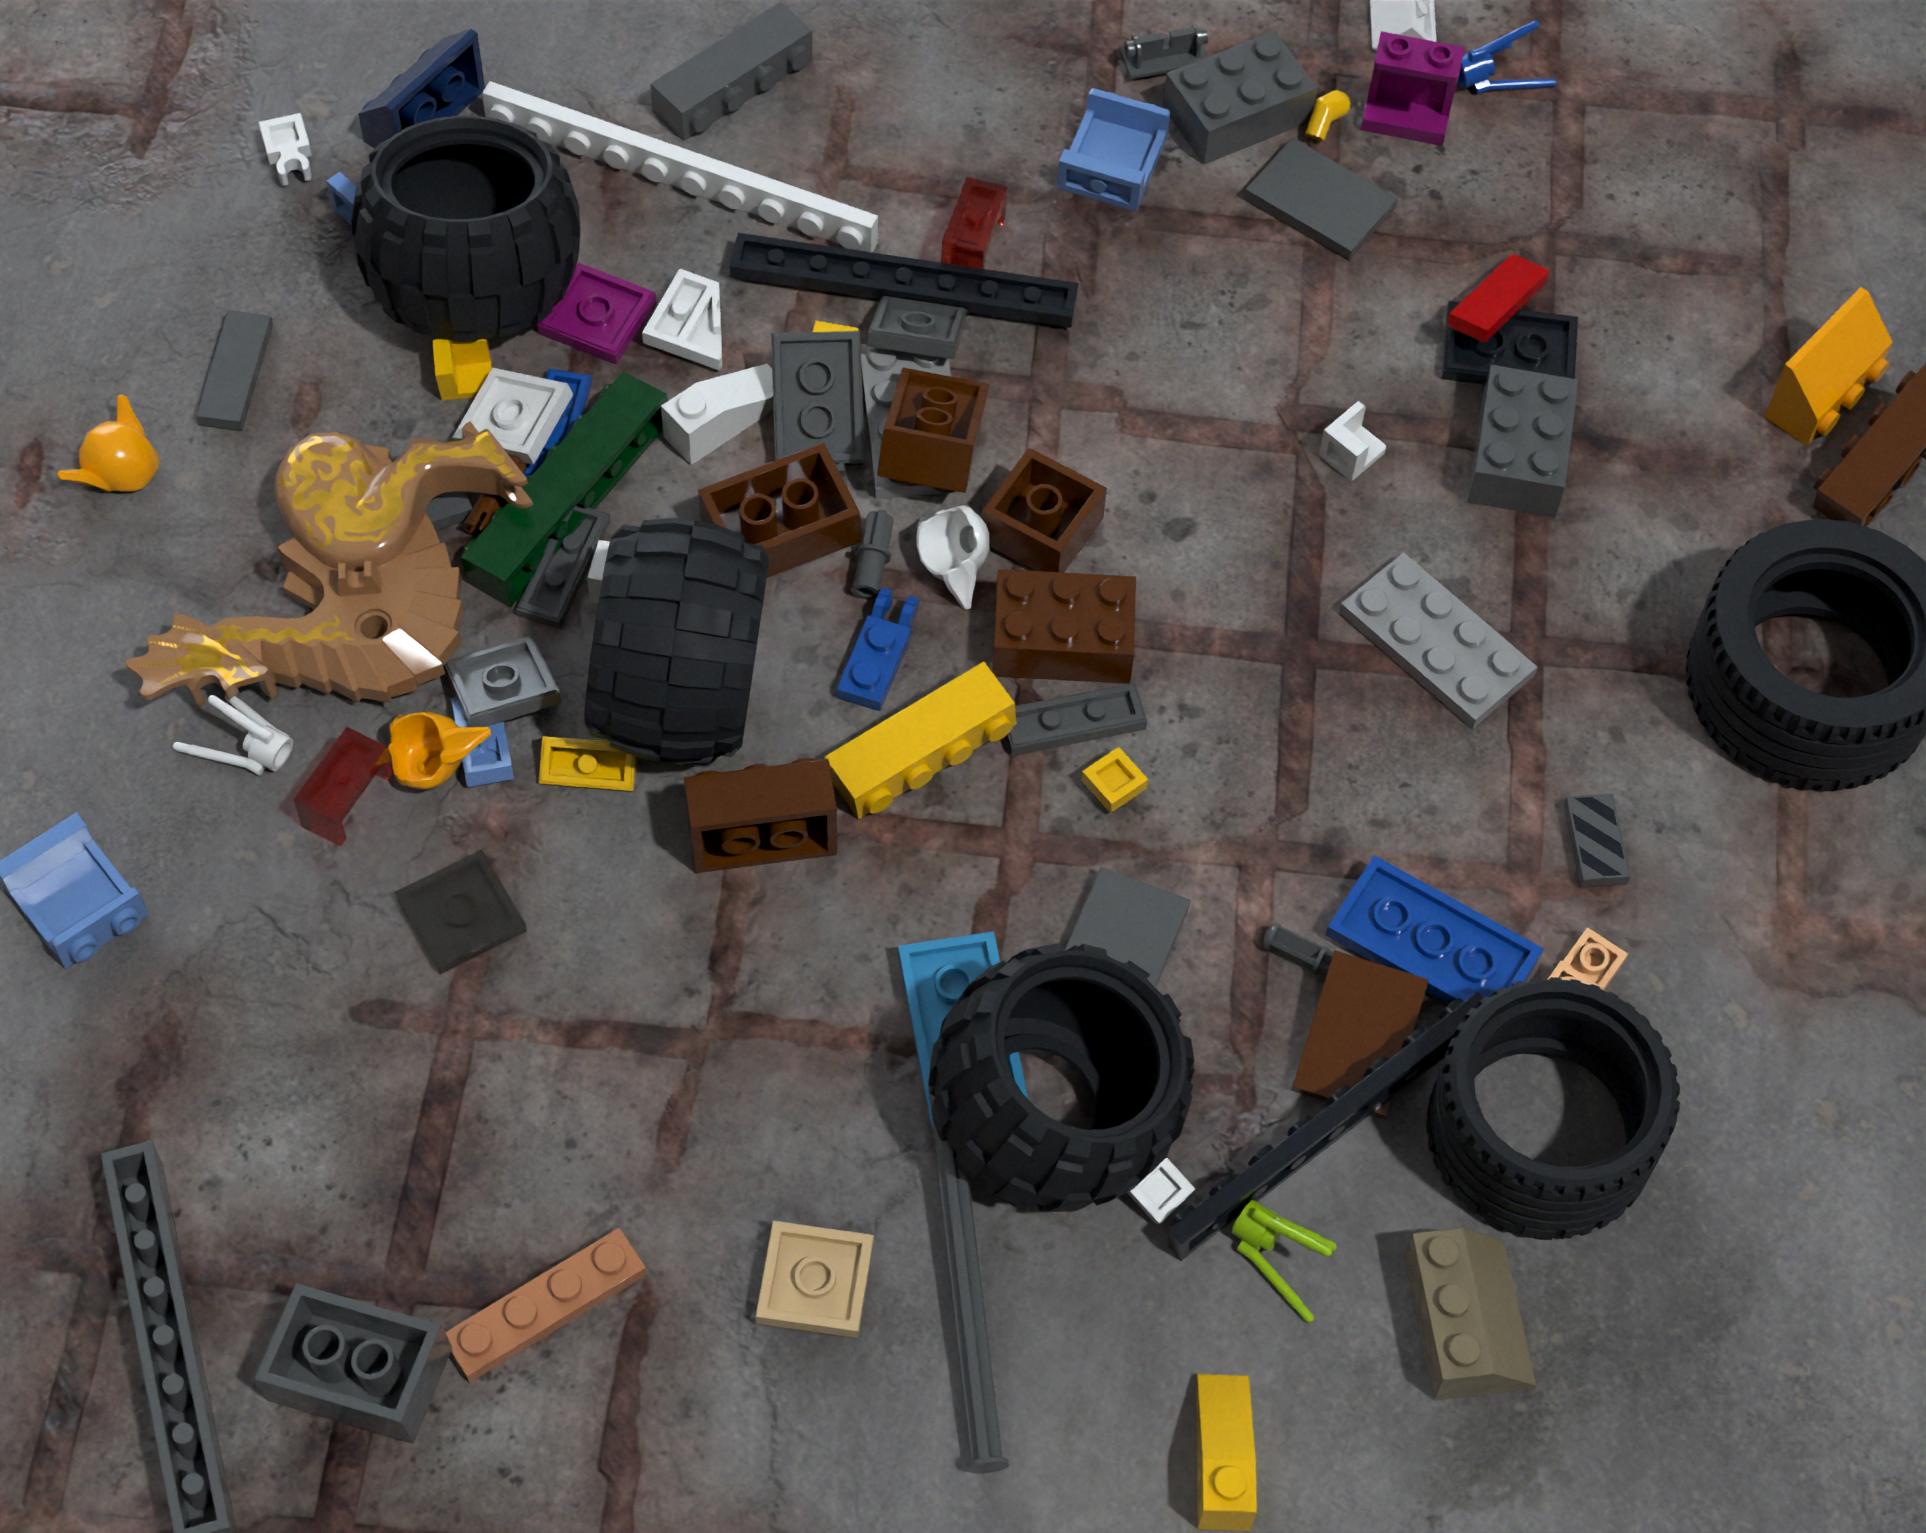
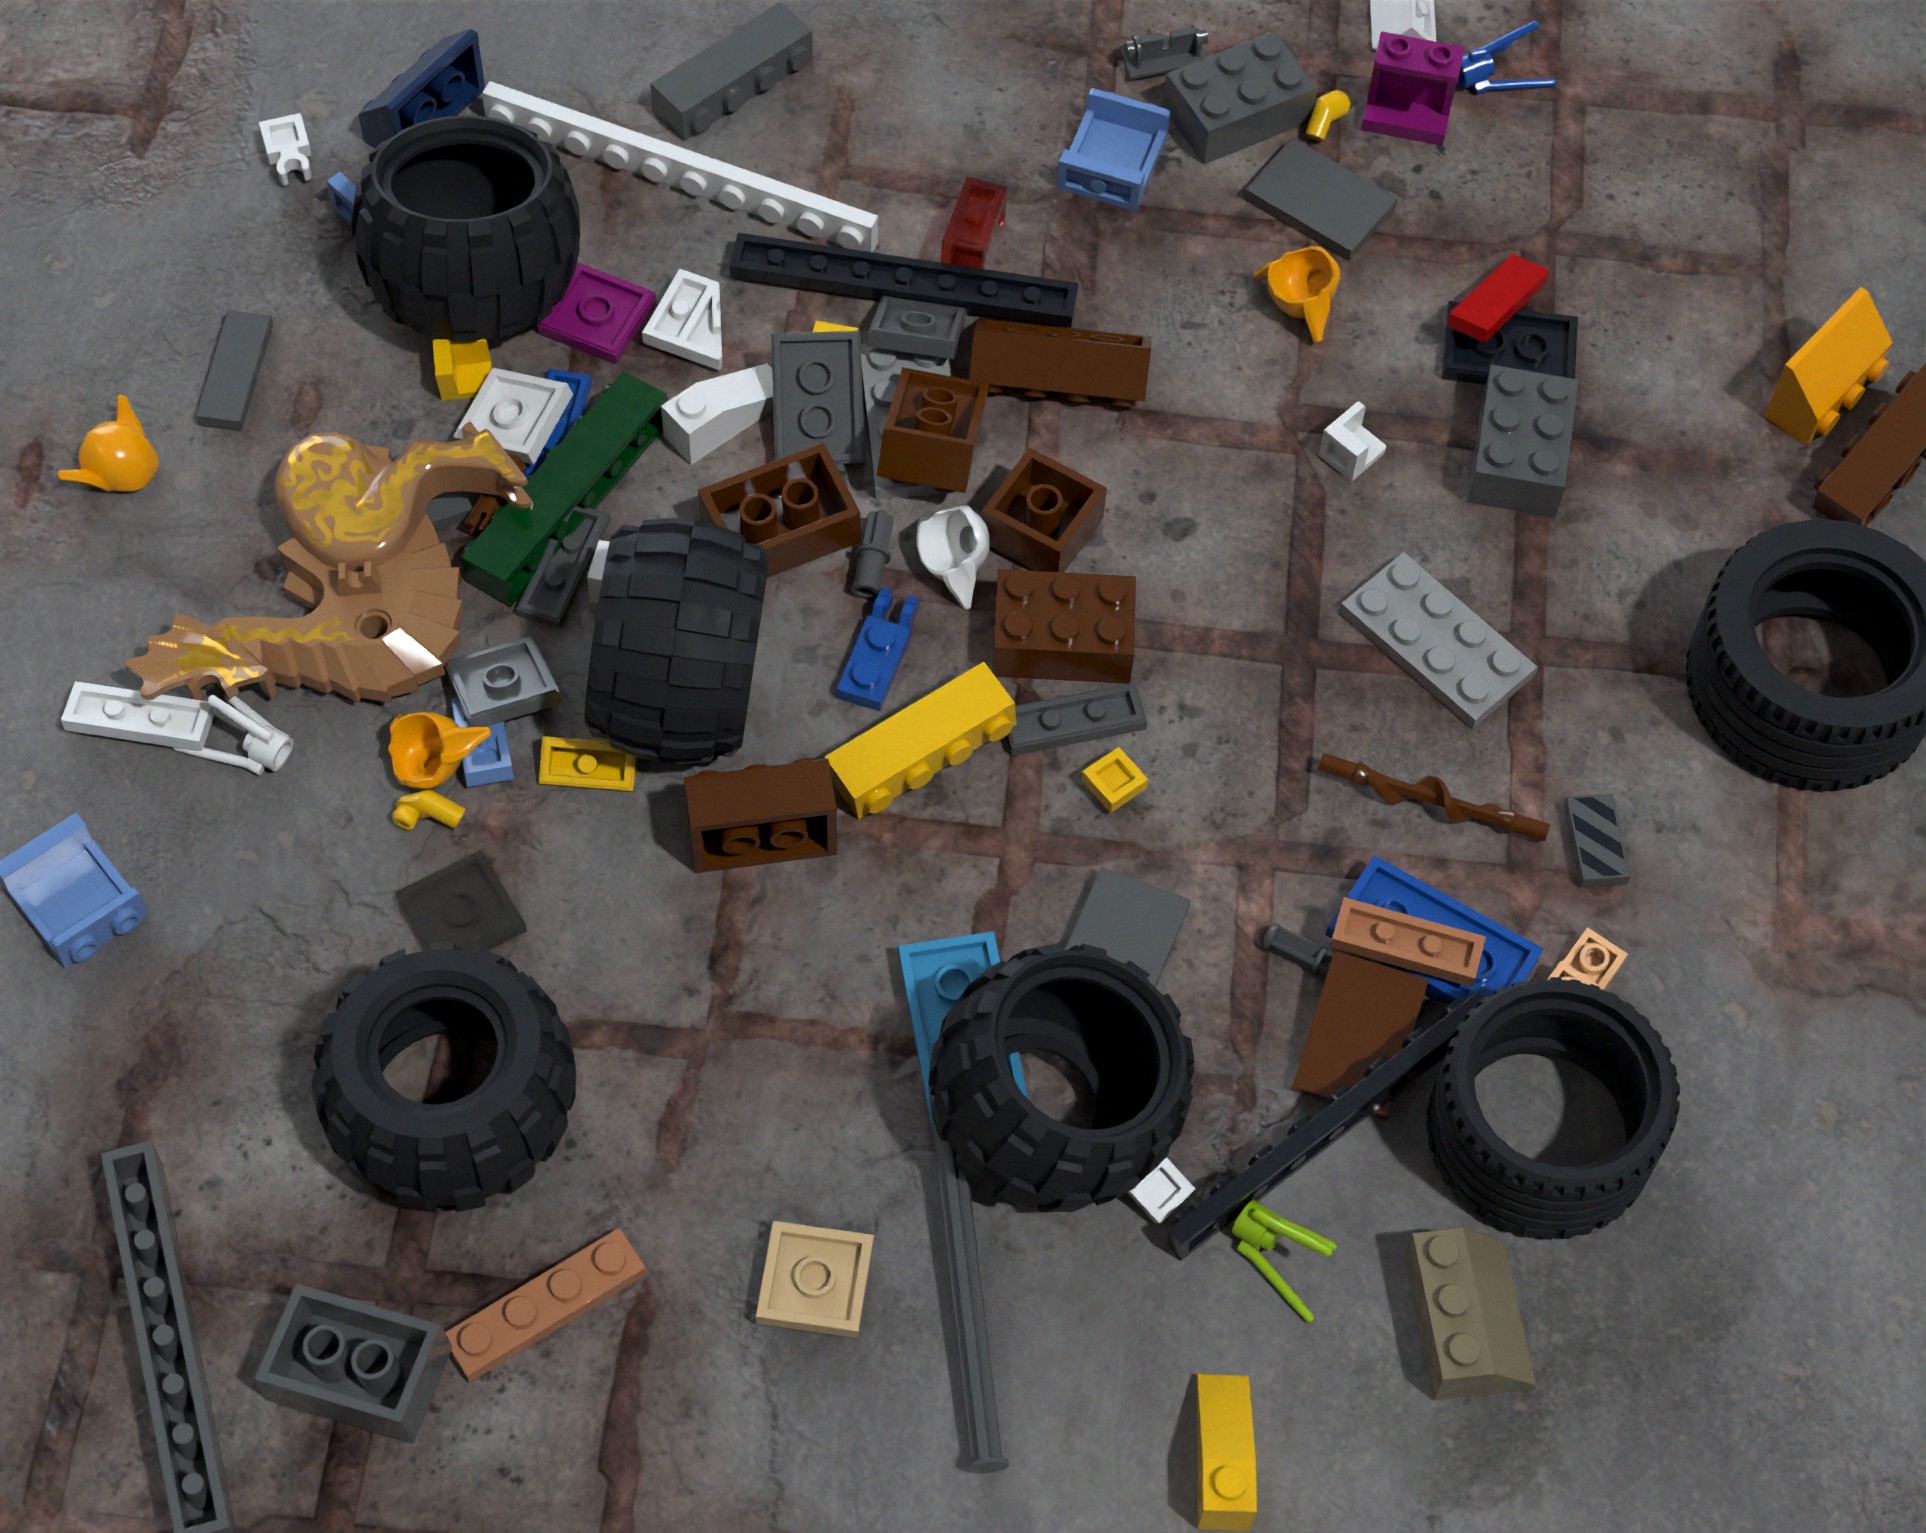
(128, 716): none -> white plate
(340, 783): clear red panel -> none
(425, 805): none -> yellow arm
(456, 1148): none -> black tyre
(1060, 360): none -> reddish brown slope
(1303, 285): none -> light orange piece
(1408, 942): none -> nougat plate
(1433, 791): none -> reddish brown piece

